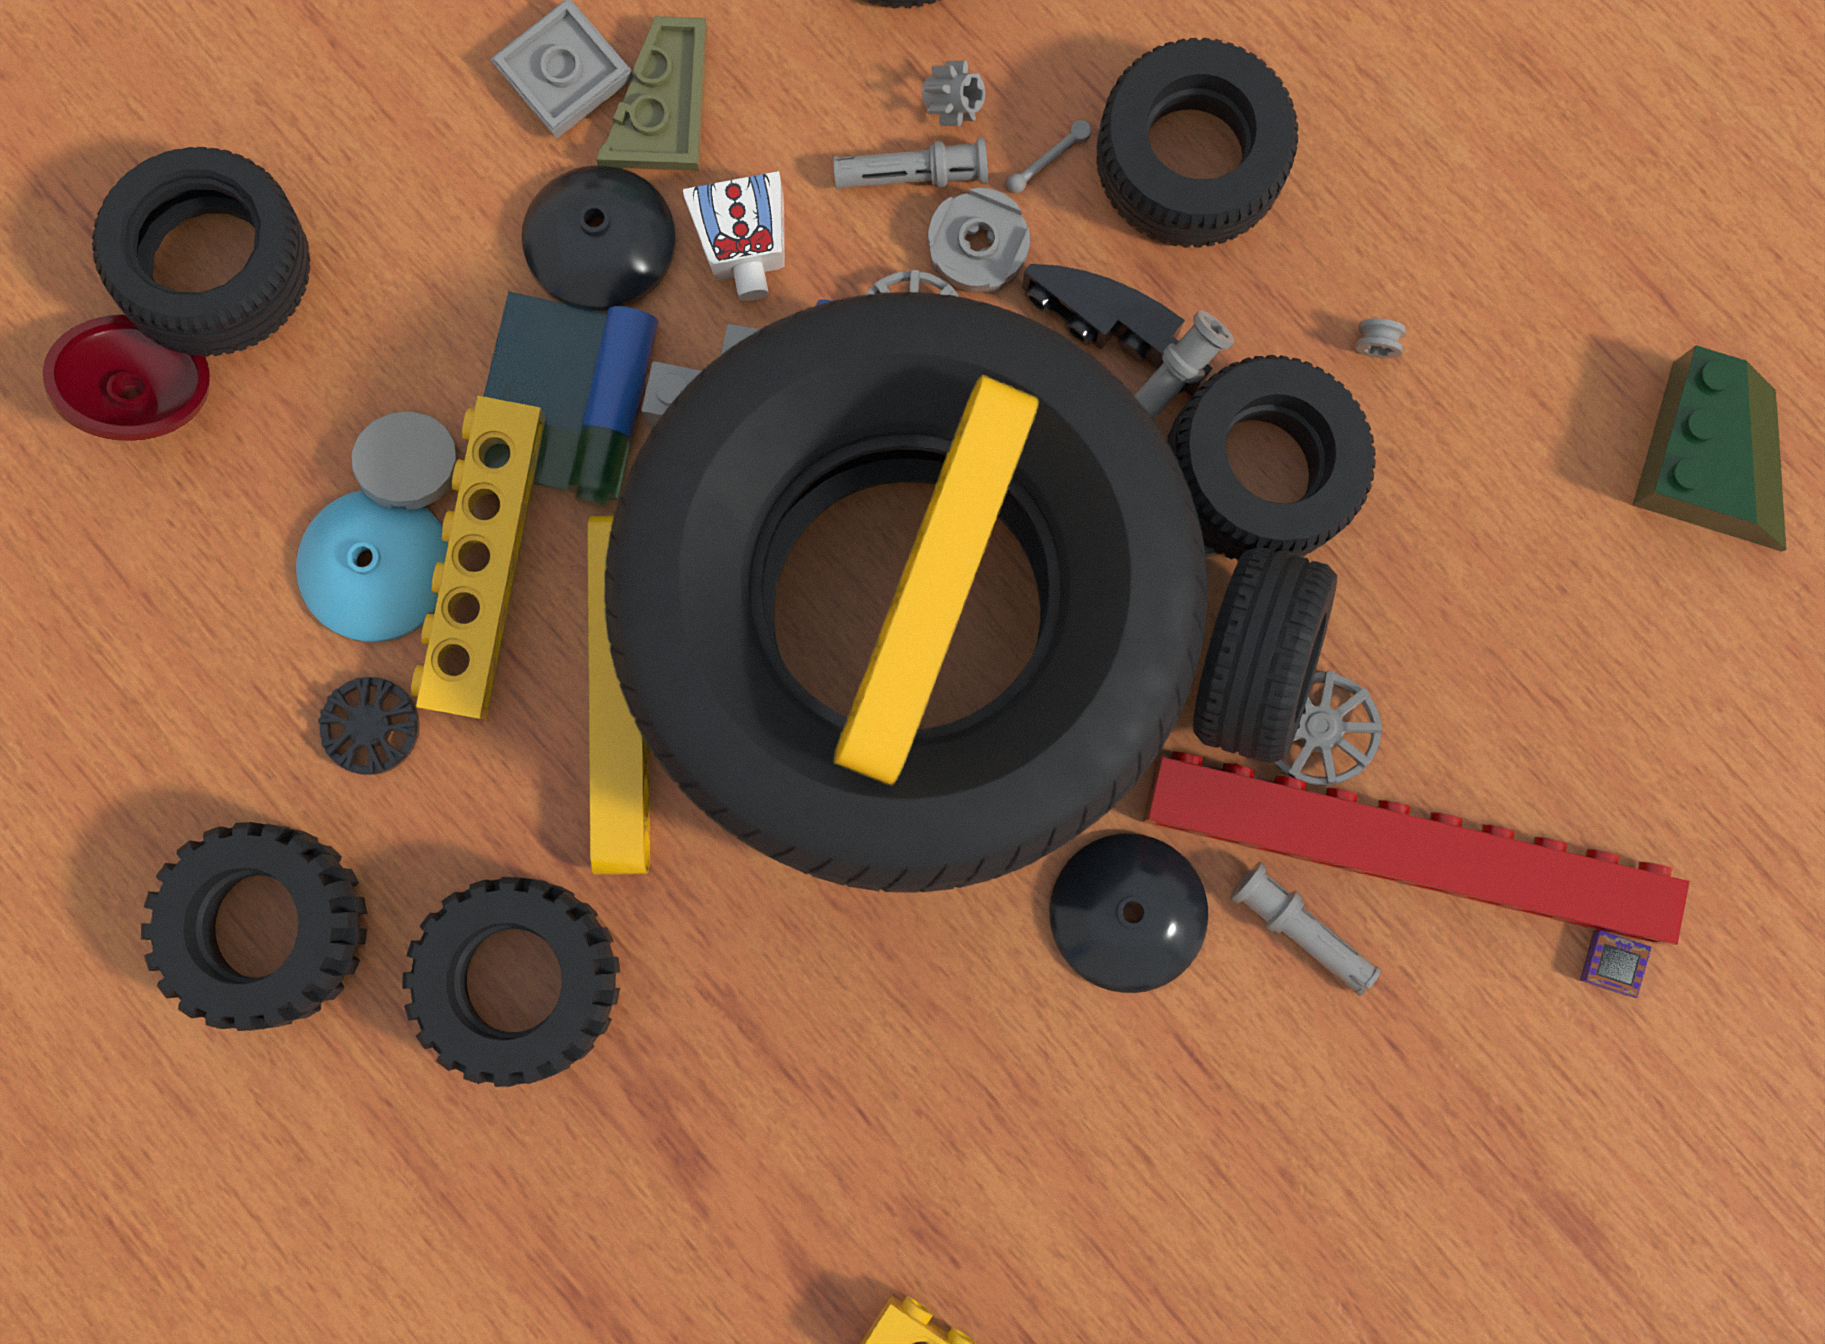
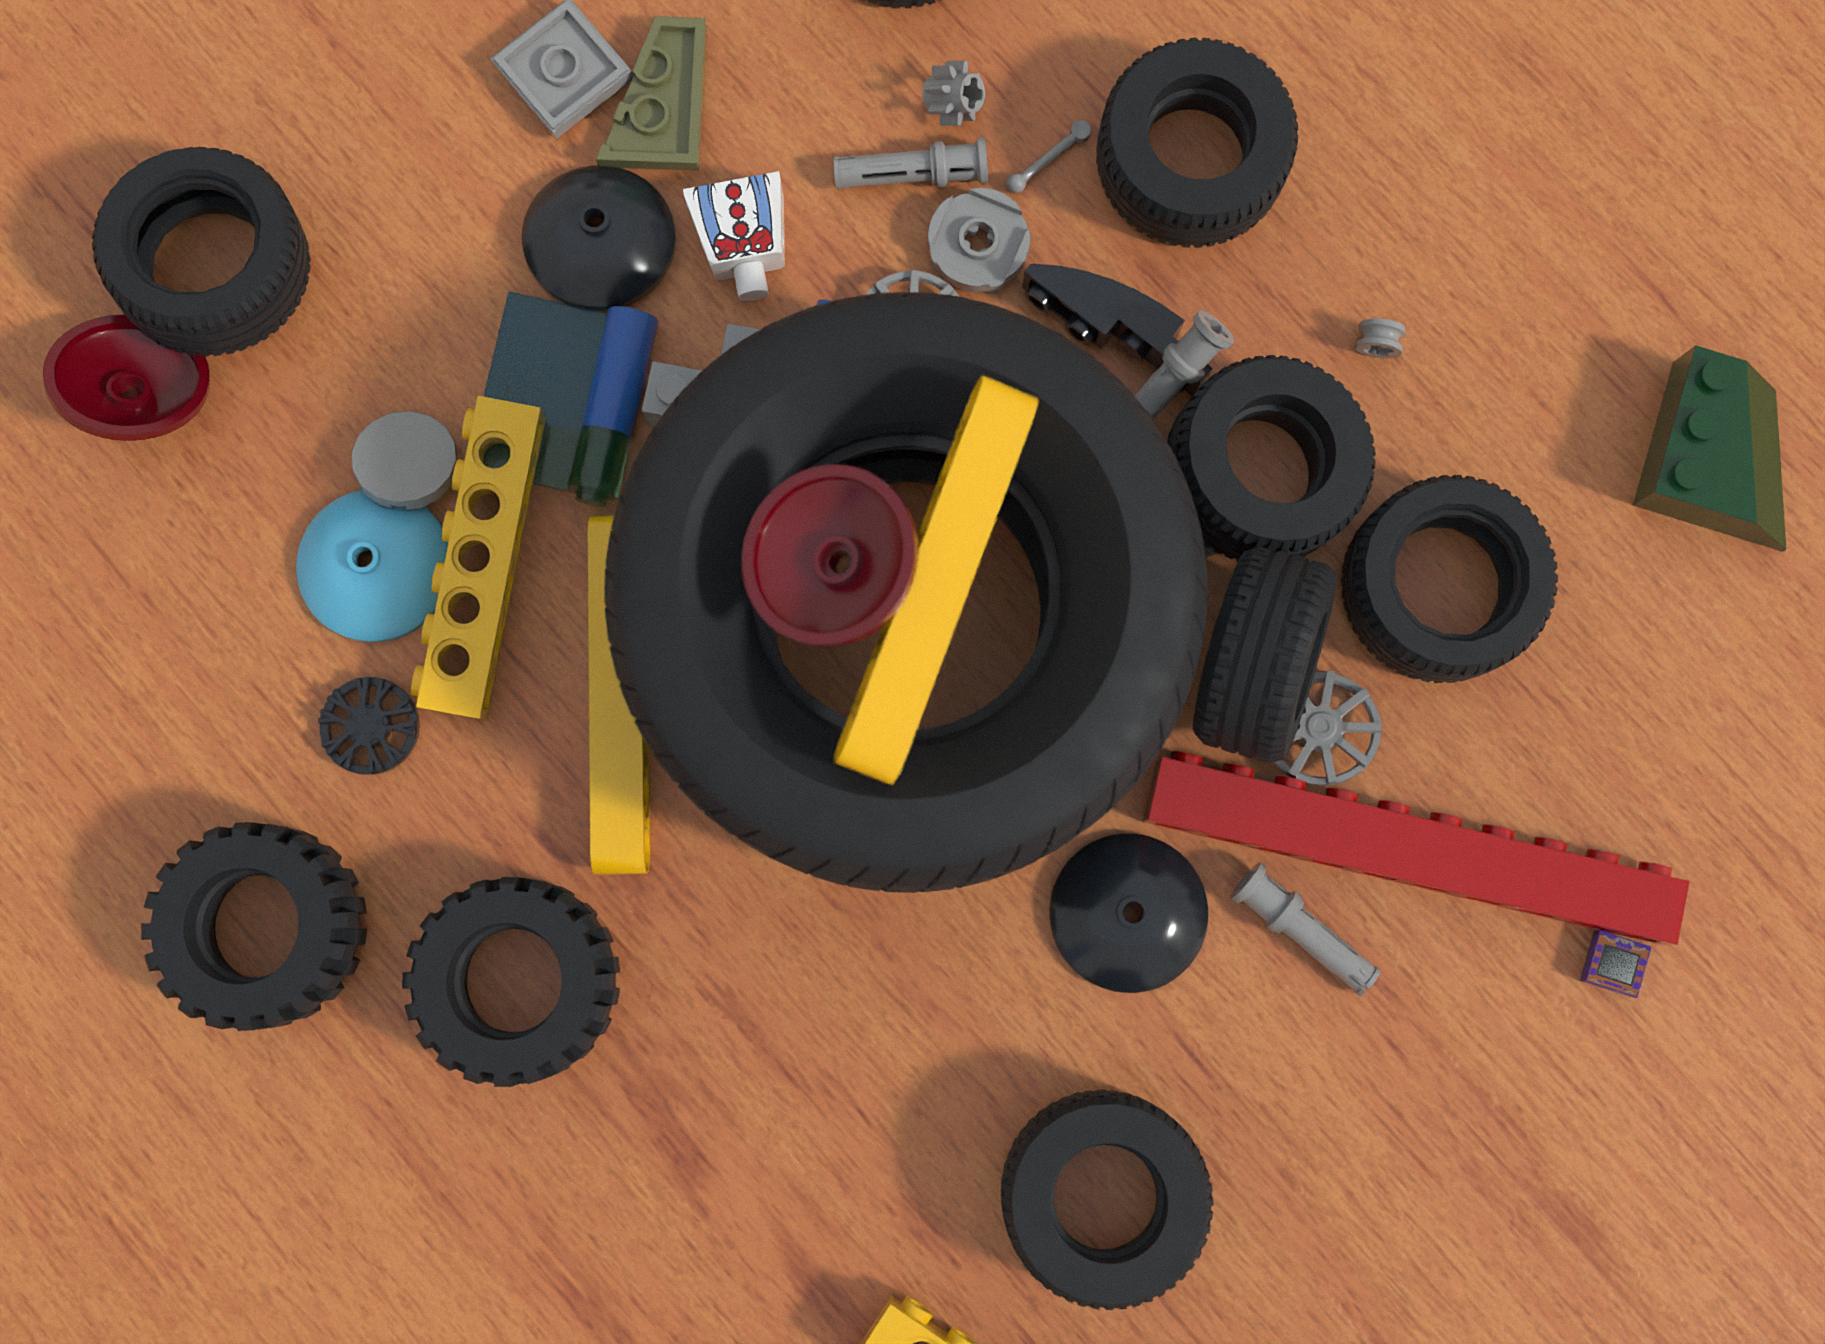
(801, 537): none -> dark red dish
(1149, 1261): none -> black tyre
(1501, 528): none -> black tyre

